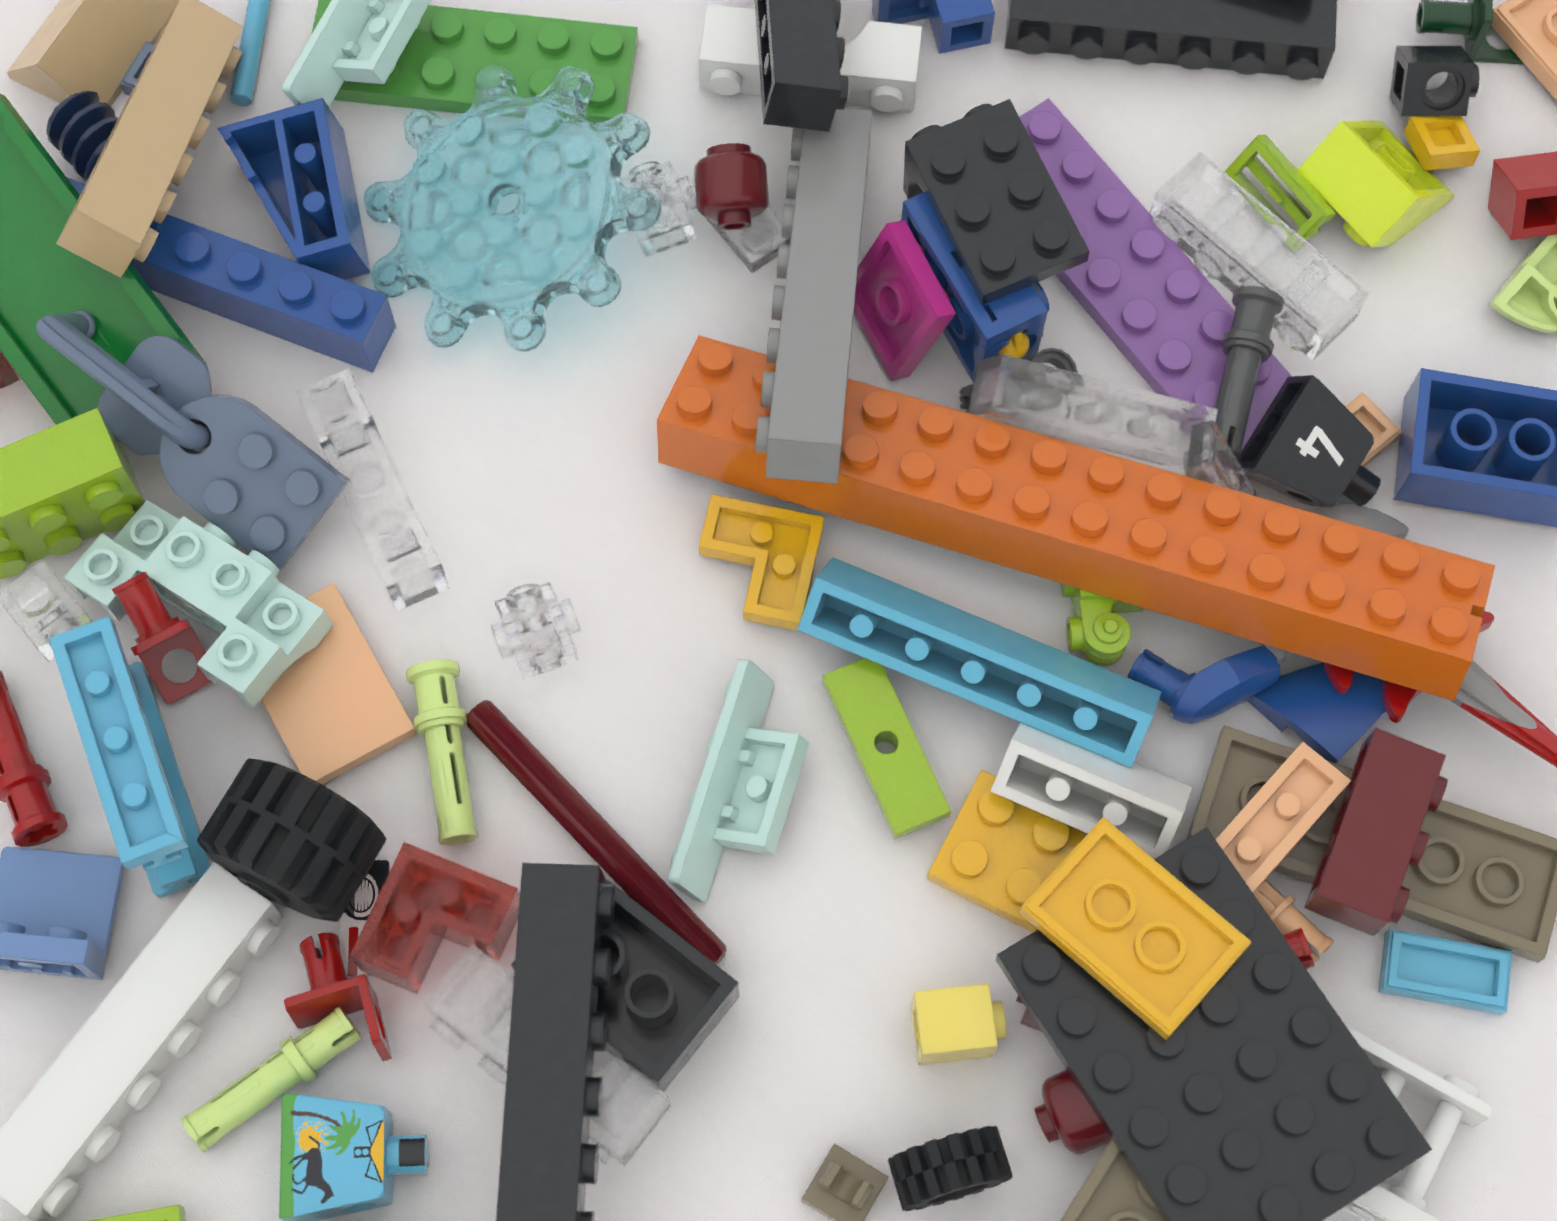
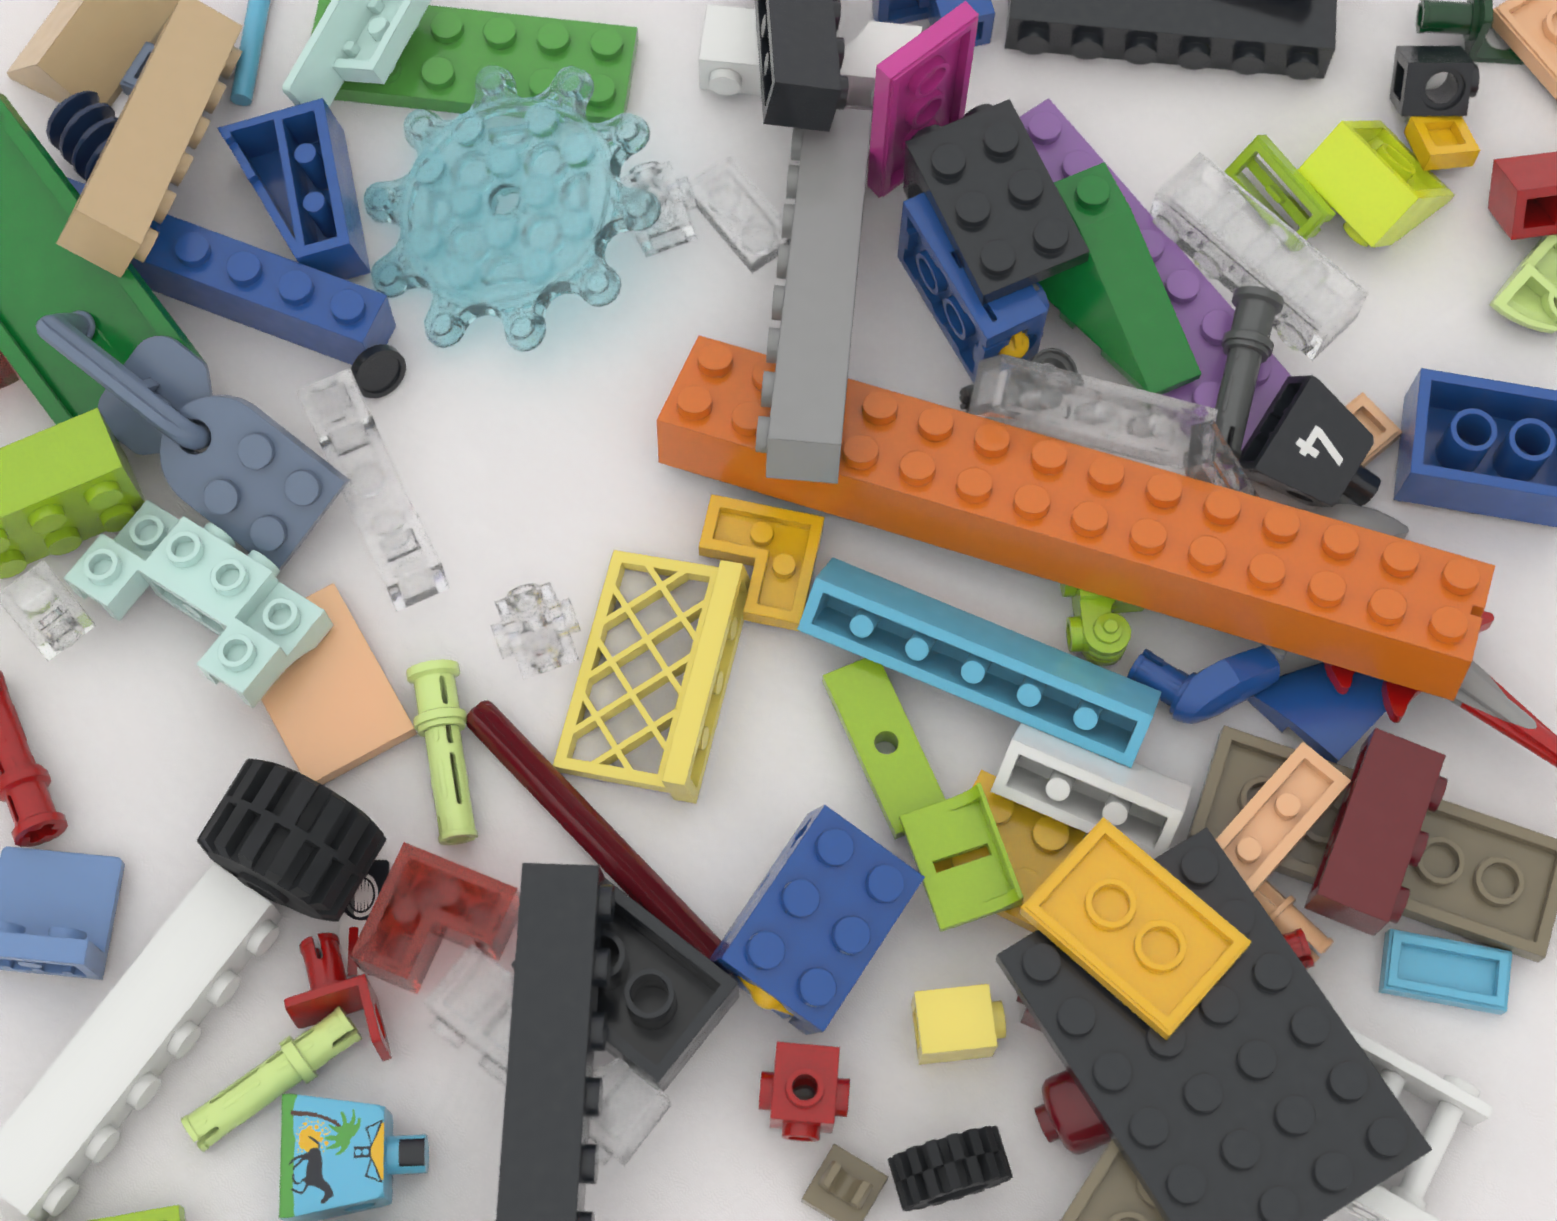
(130, 757): medium azure fence -> none
(159, 636): red bracket -> none
(378, 370): none -> black piece
(702, 686): none -> light yellow fence
(731, 185): dark red head -> none
(742, 785): light aqua bracket -> none
(804, 1068): none -> red brick
(816, 920): none -> blue piece
(900, 300): dark pink plate -> none
(919, 88): none -> dark pink tile
(951, 830): none -> lime piece
(1118, 291): none -> green wedge

